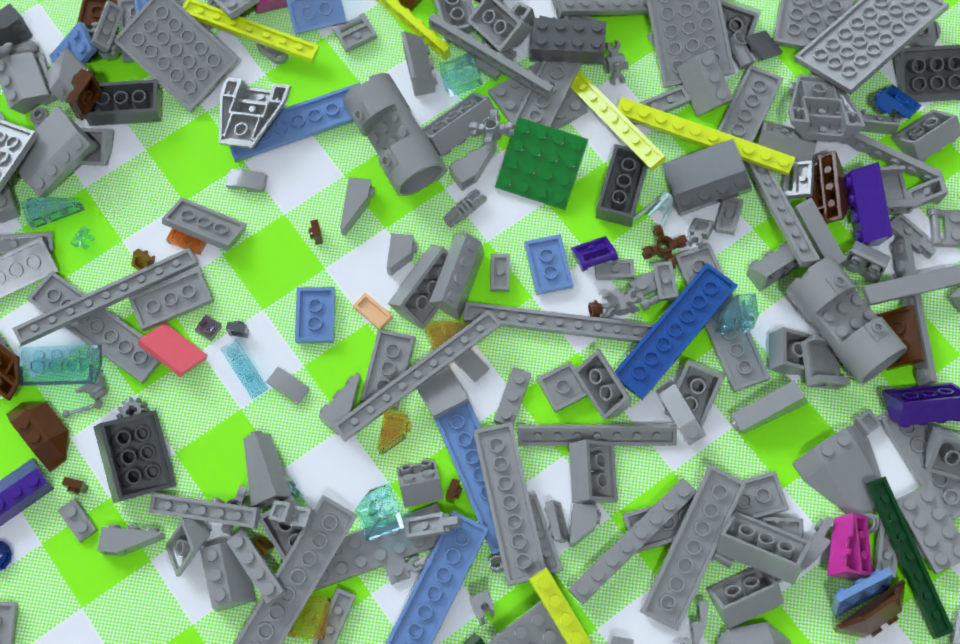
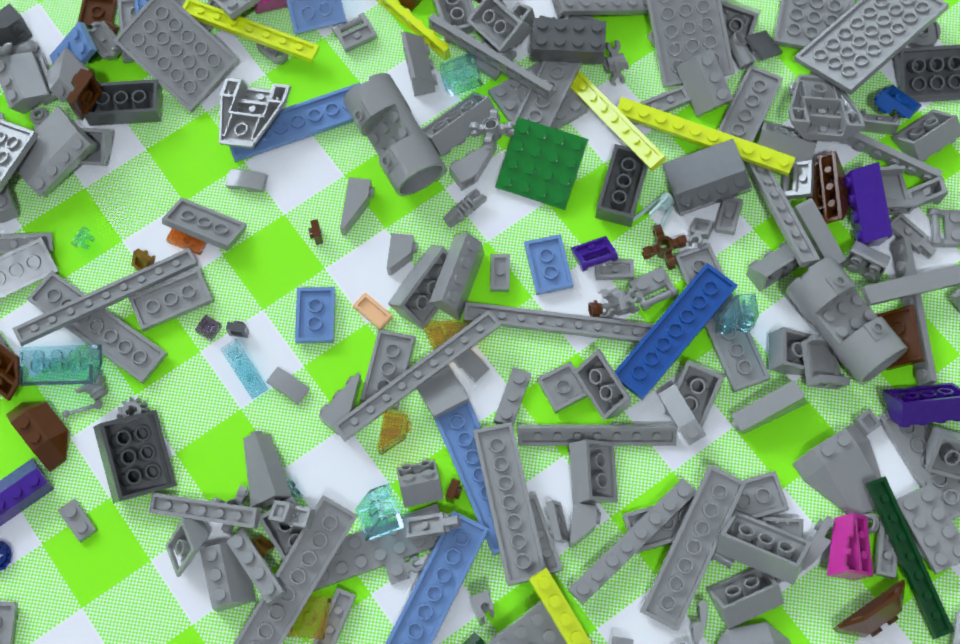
(45, 210): clear light blue slope -> none
(74, 486): reddish brown plate -> none
(107, 26): light grey plate -> none
(122, 541): light grey slope -> none
(172, 349): coral tile -> none
(492, 563): light grey hinge -> none
(665, 281): light grey plate -> none
(861, 591): medium blue plate -> none

